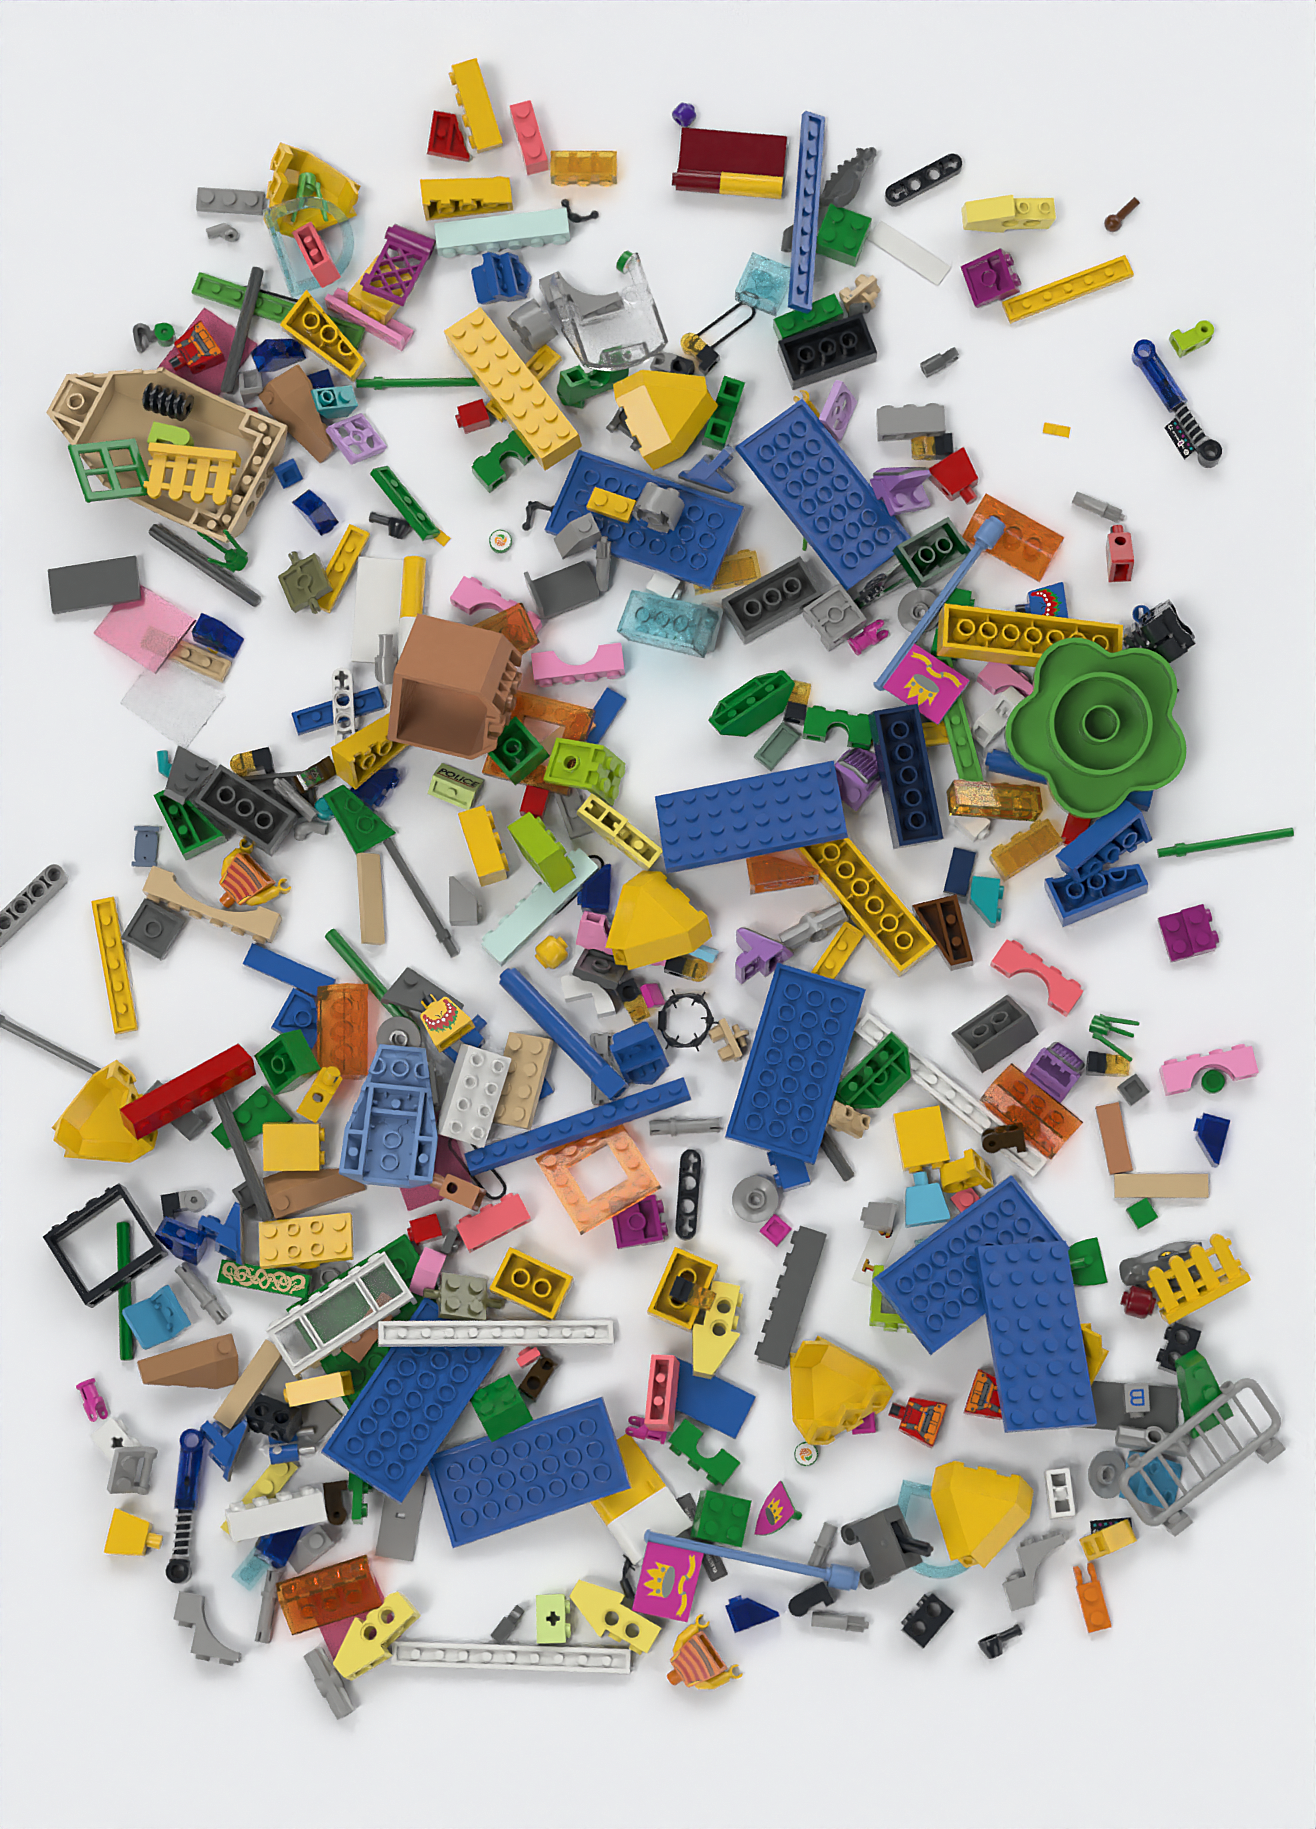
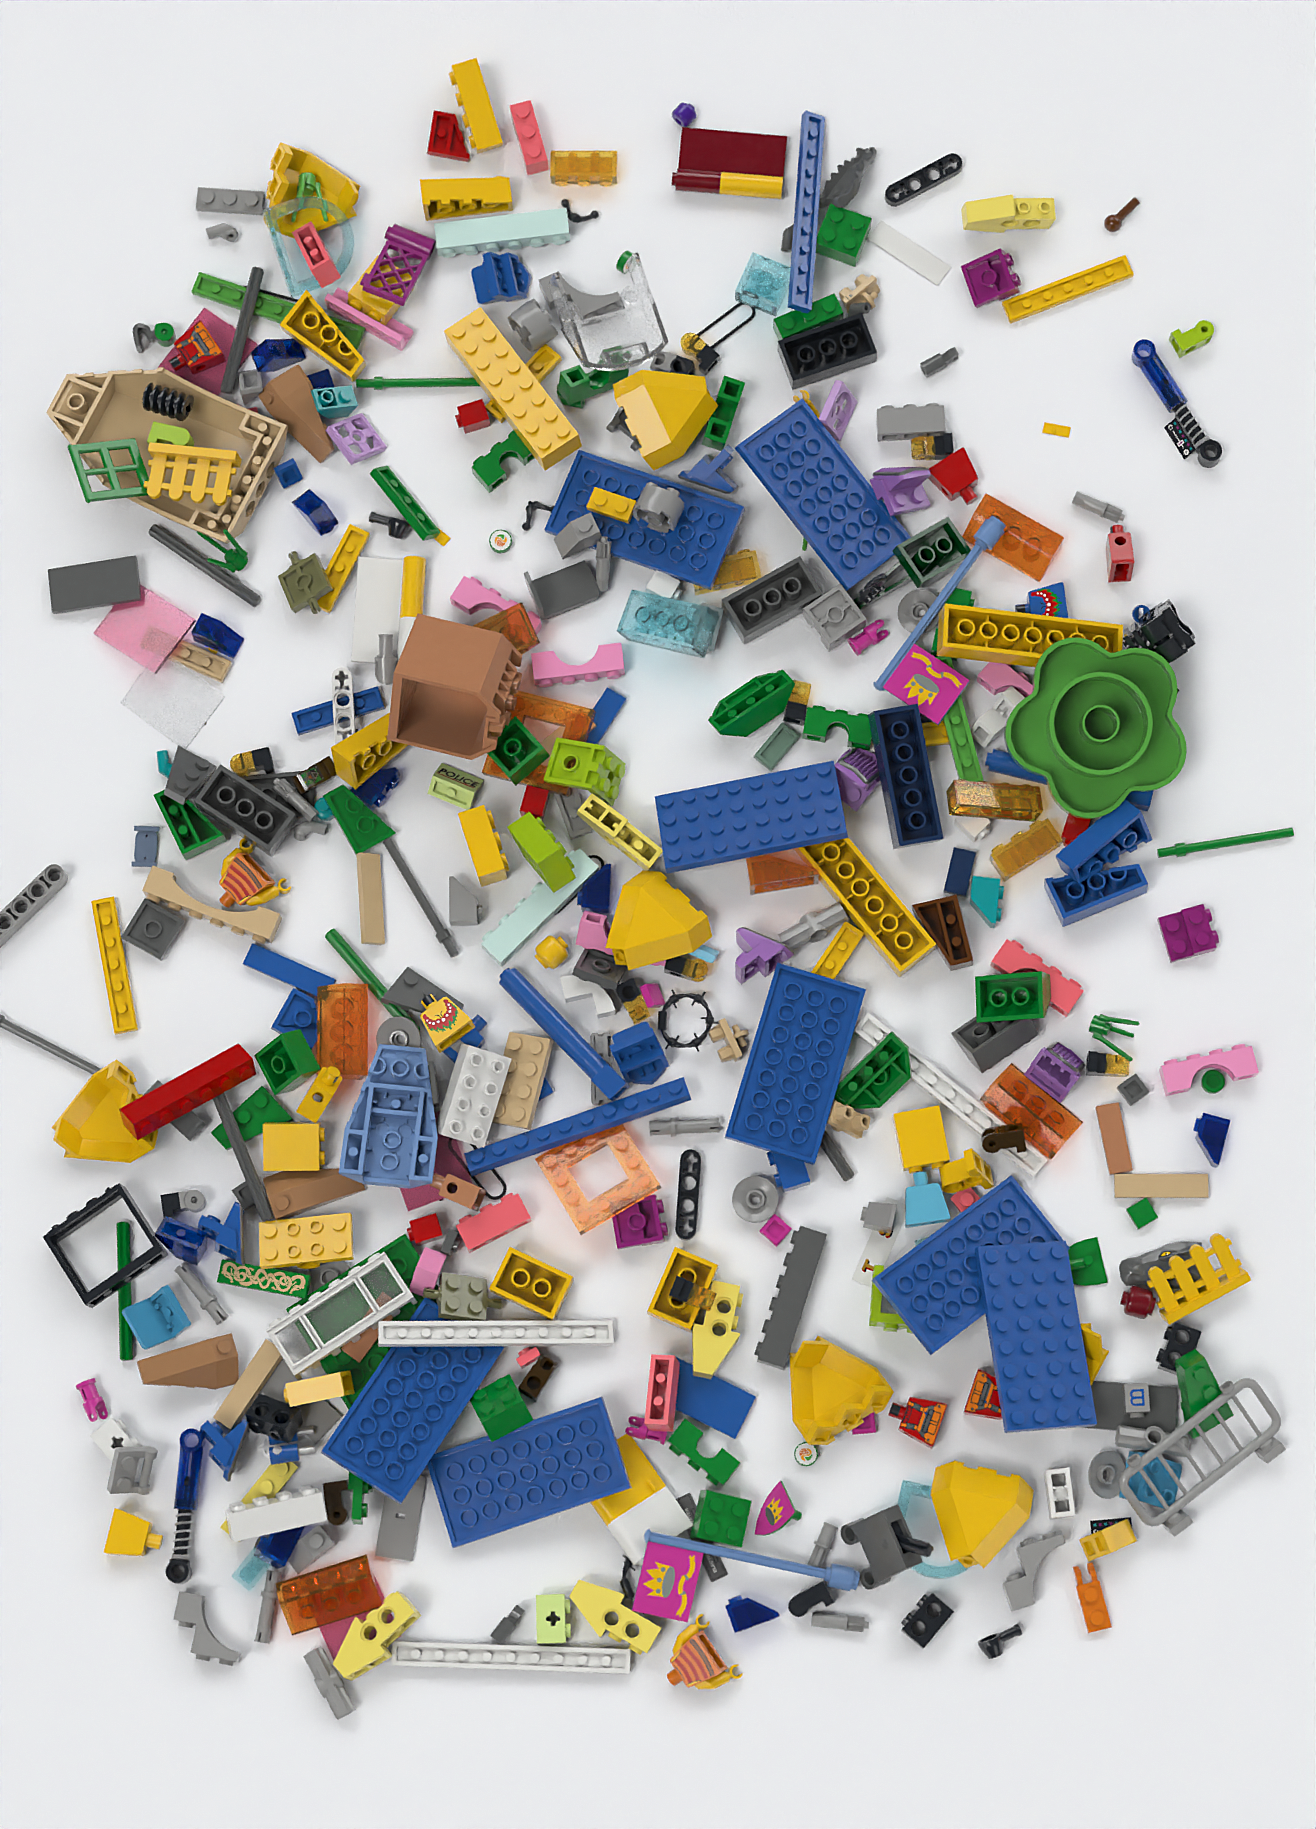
(1012, 996): none -> green slope

